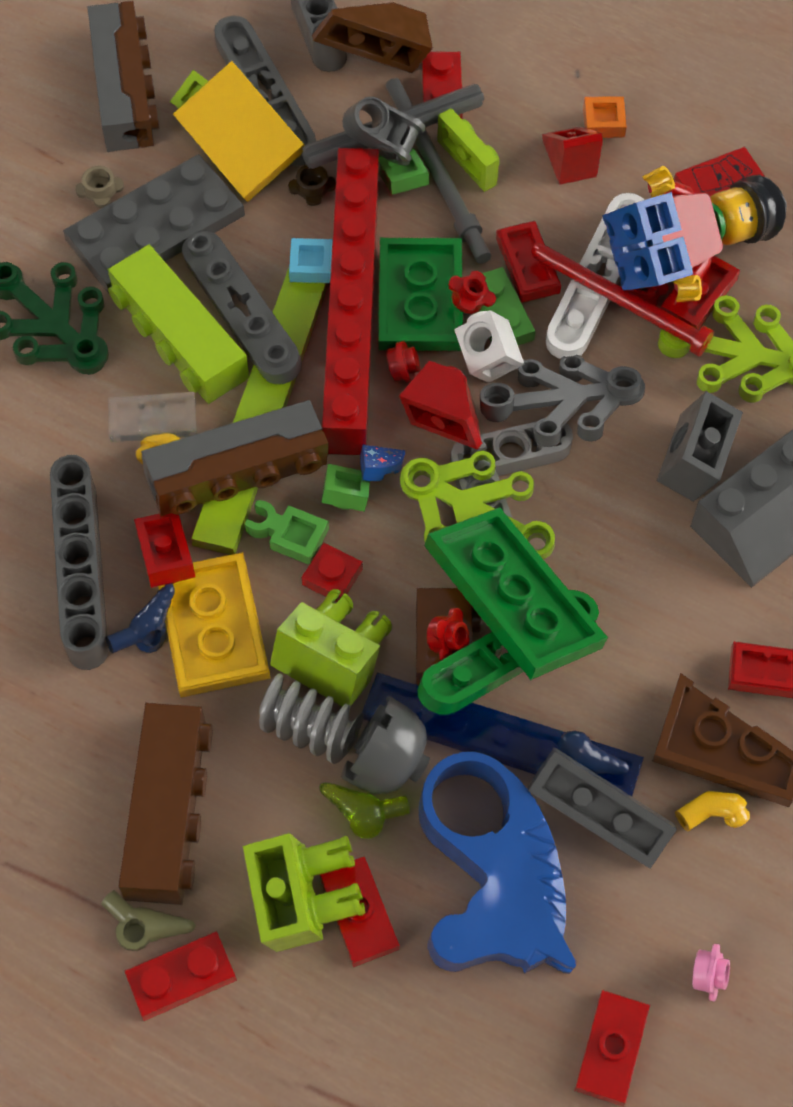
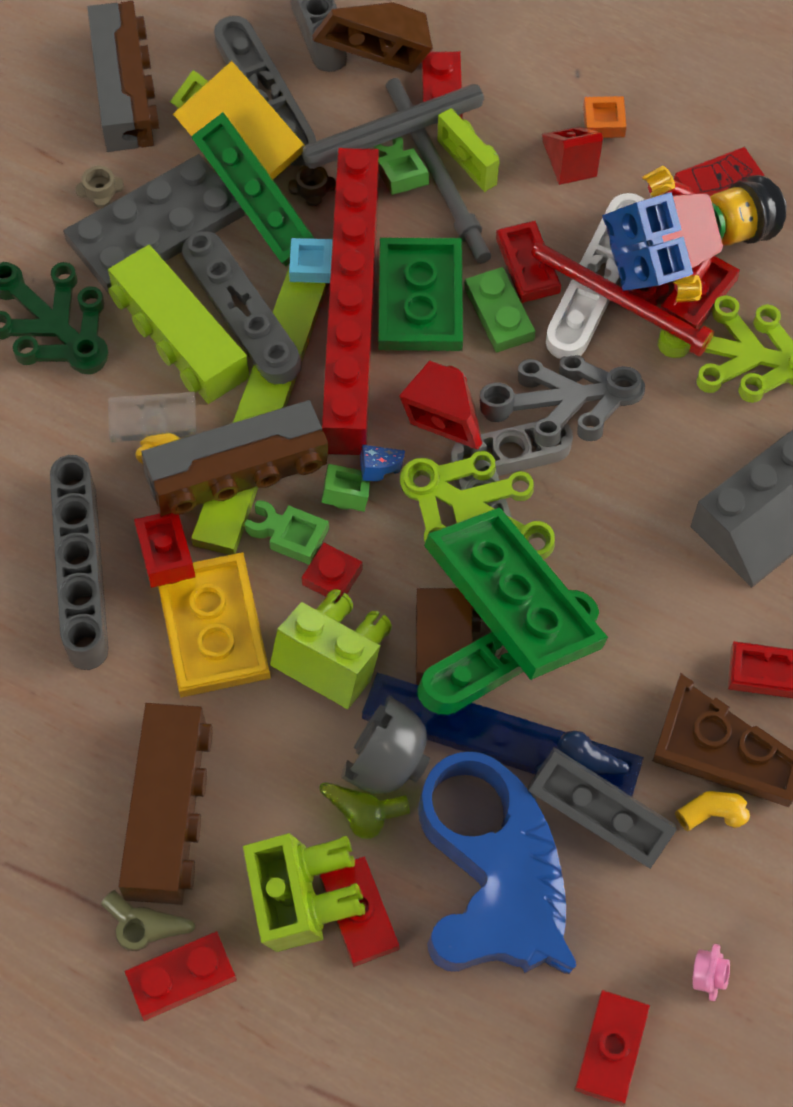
(147, 626): dark blue animal -> none
(251, 186): none -> green plate
(308, 721): light grey piece -> none
(391, 129): dark grey piece -> none
(403, 362): red plate -> none
(448, 633): red plate -> none
(471, 292): red plate -> none
(501, 355): white brick -> none
(700, 446): dark grey brick -> none

